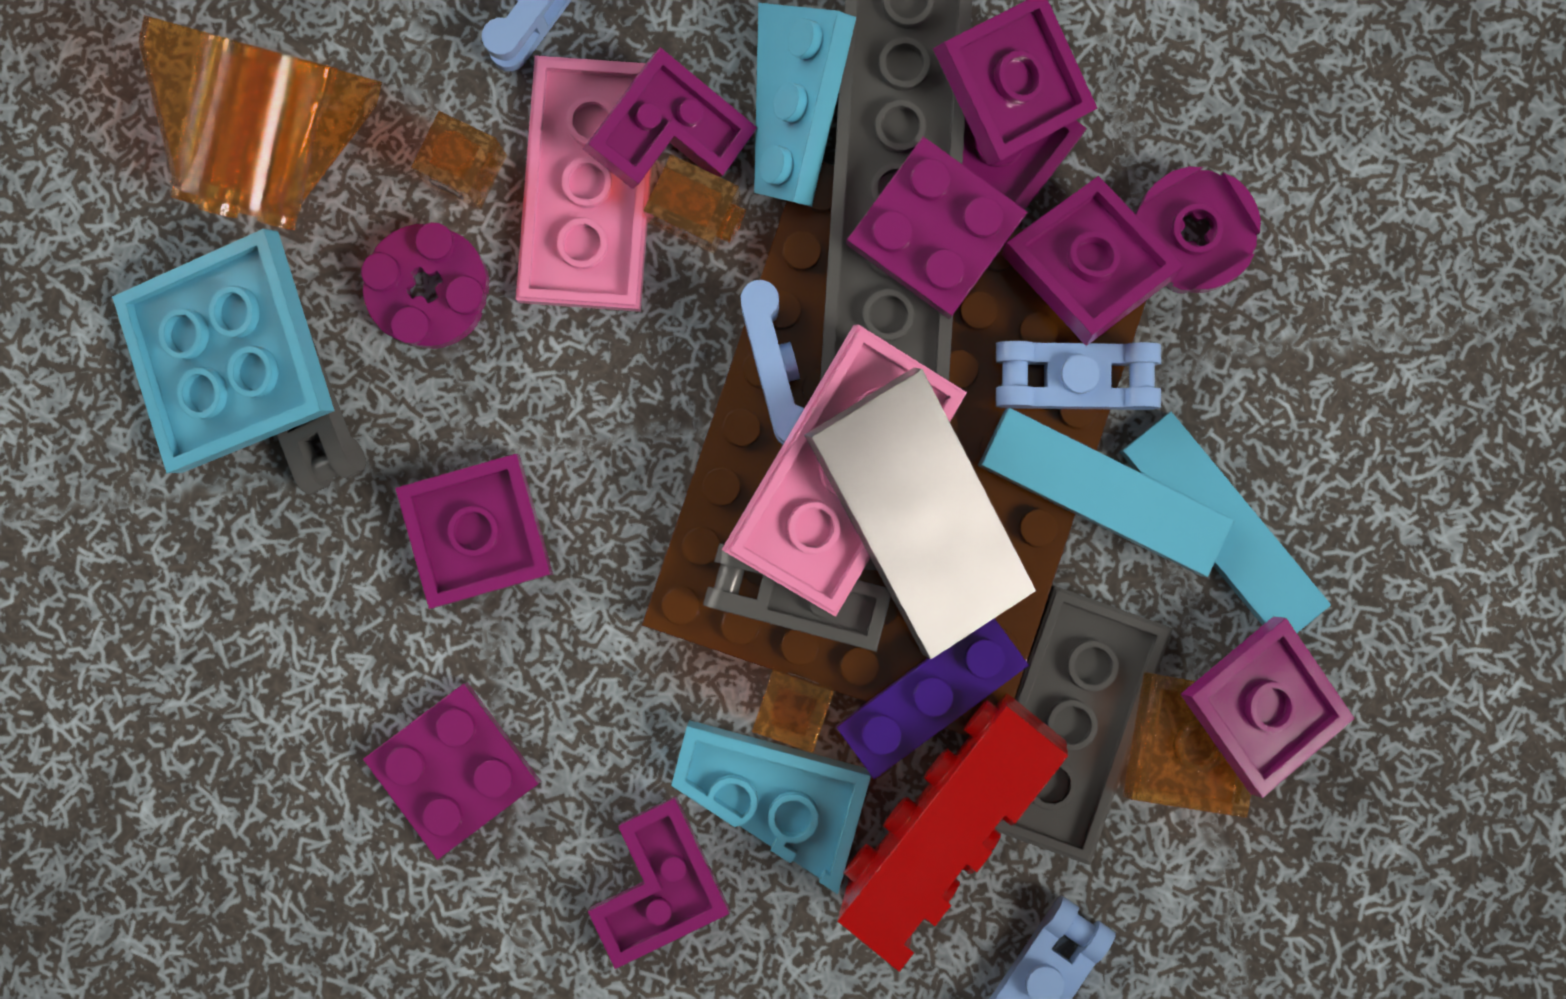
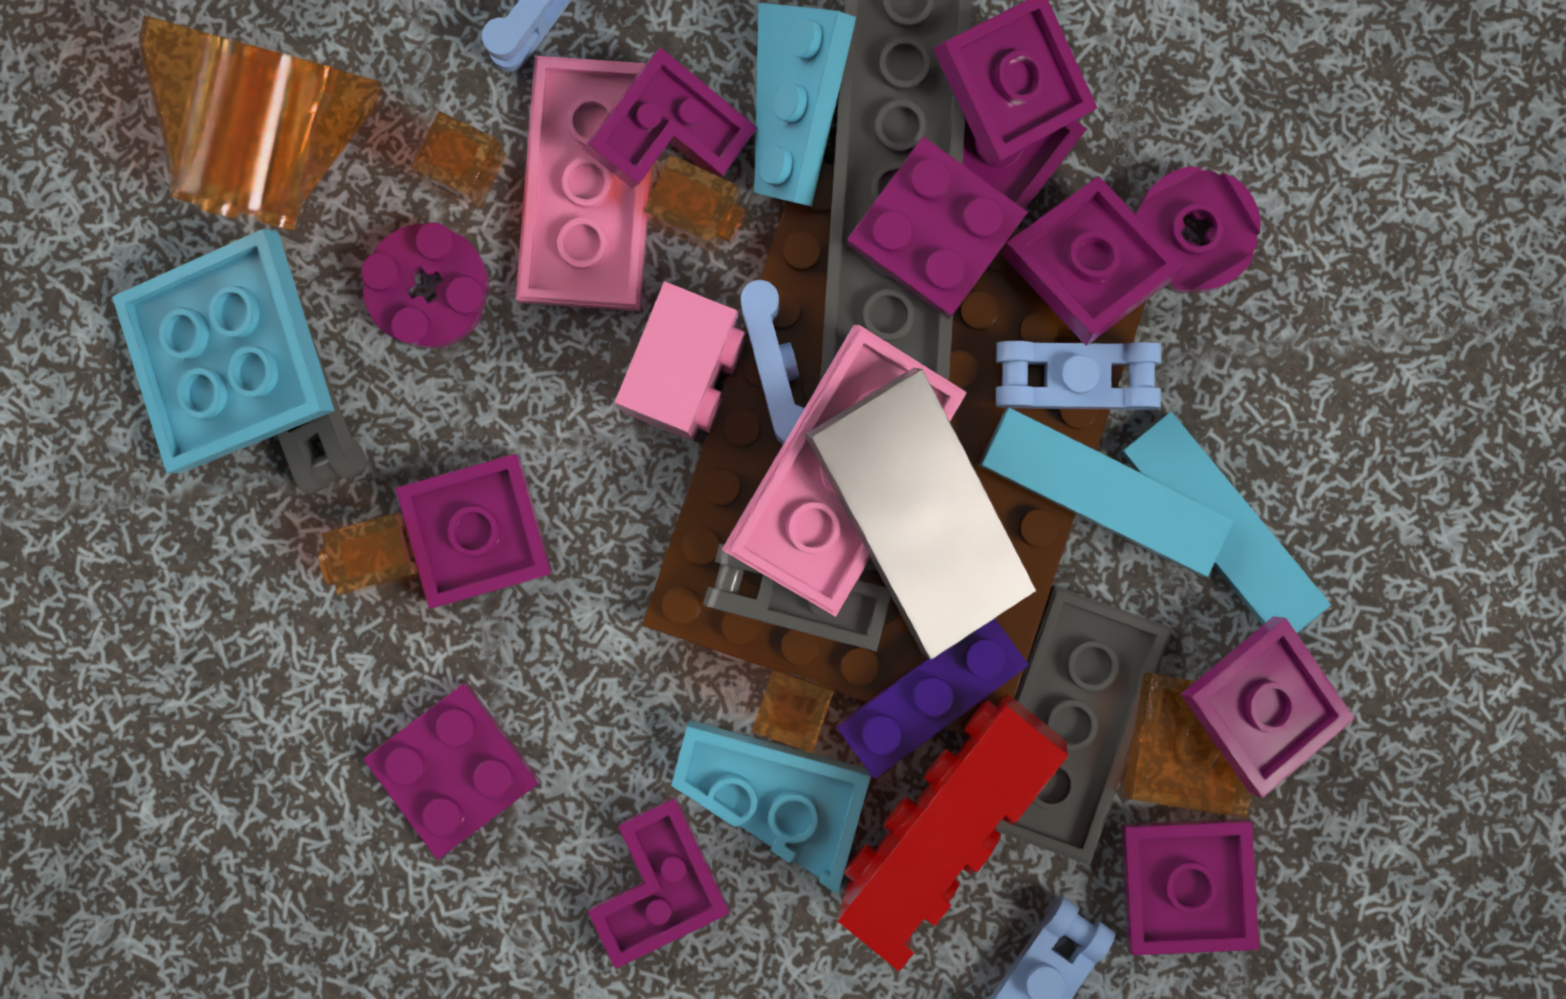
(367, 555): none -> clear orange brick
(681, 363): none -> bright pink brick
(1189, 887): none -> magenta plate

